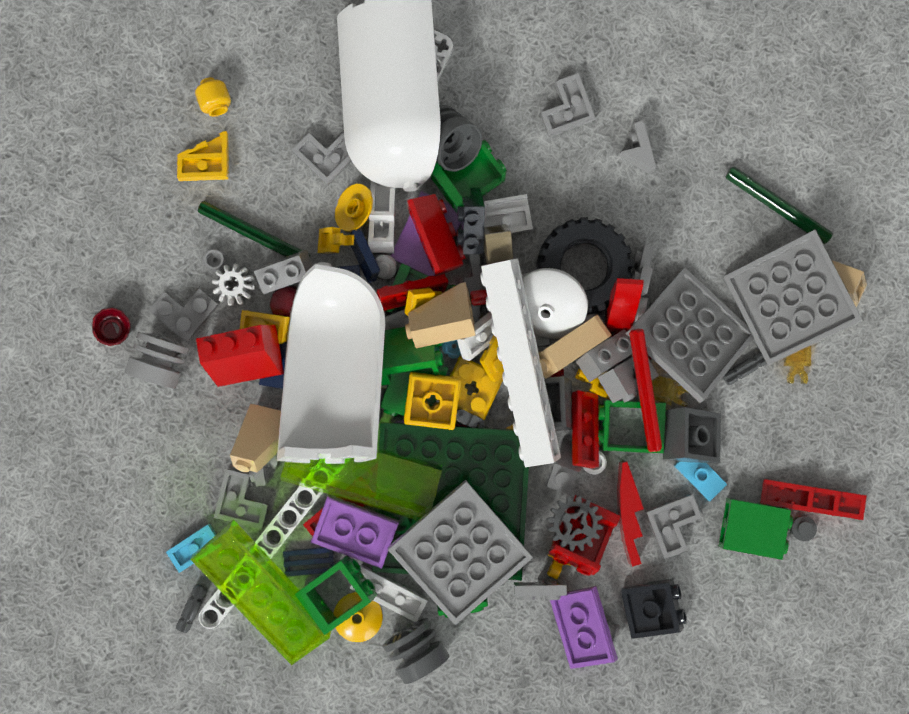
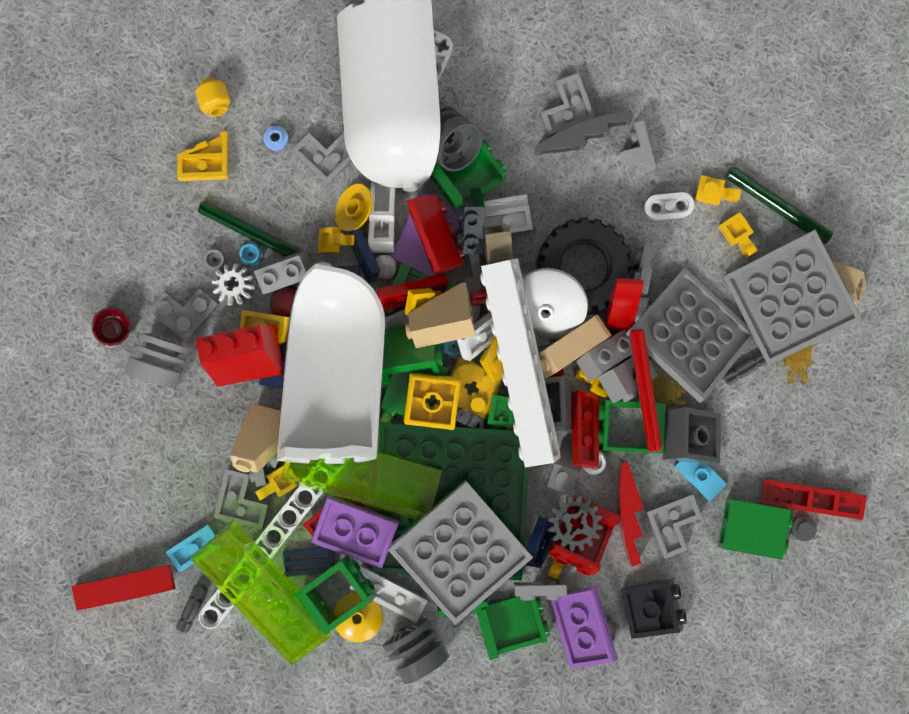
(123, 587): none -> red slope
(244, 254): none -> medium azure plate
(275, 485): none -> yellow plate
(278, 145): none -> light blue plate
(499, 414): none -> green bracket
(512, 625): none -> green panel
(540, 542): none -> dark blue tile
(575, 136): none -> dark grey slope
(668, 207): none -> white plate
(712, 191): none -> yellow plate
(737, 231): none -> yellow plate

